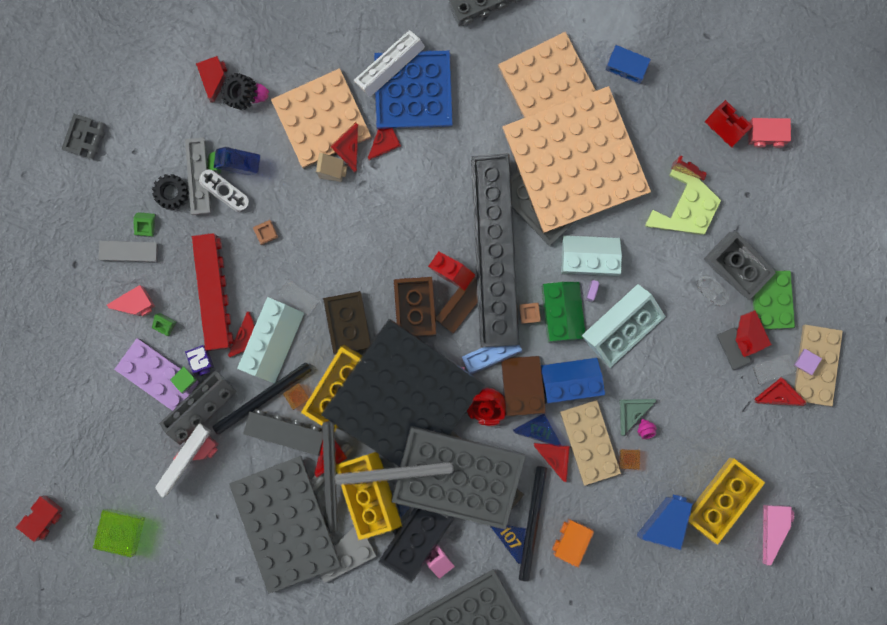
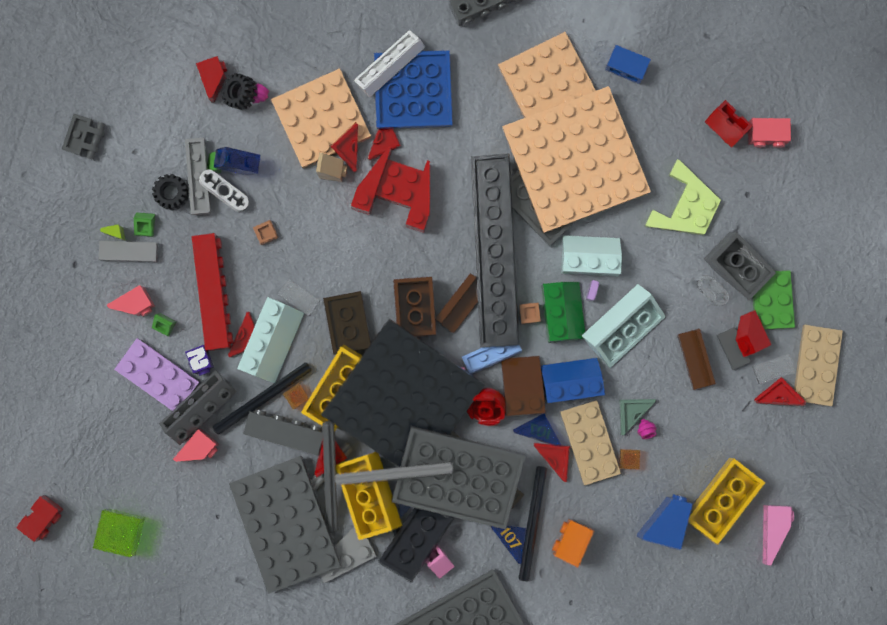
(115, 231): none -> lime slope
(182, 460): white slope -> none
(183, 380): bright green slope -> none
(399, 186): none -> red wedge
(451, 270): red brick -> none
(688, 168): red tile -> none
(696, 359): none -> reddish brown panel
(807, 362): lavender tile -> none

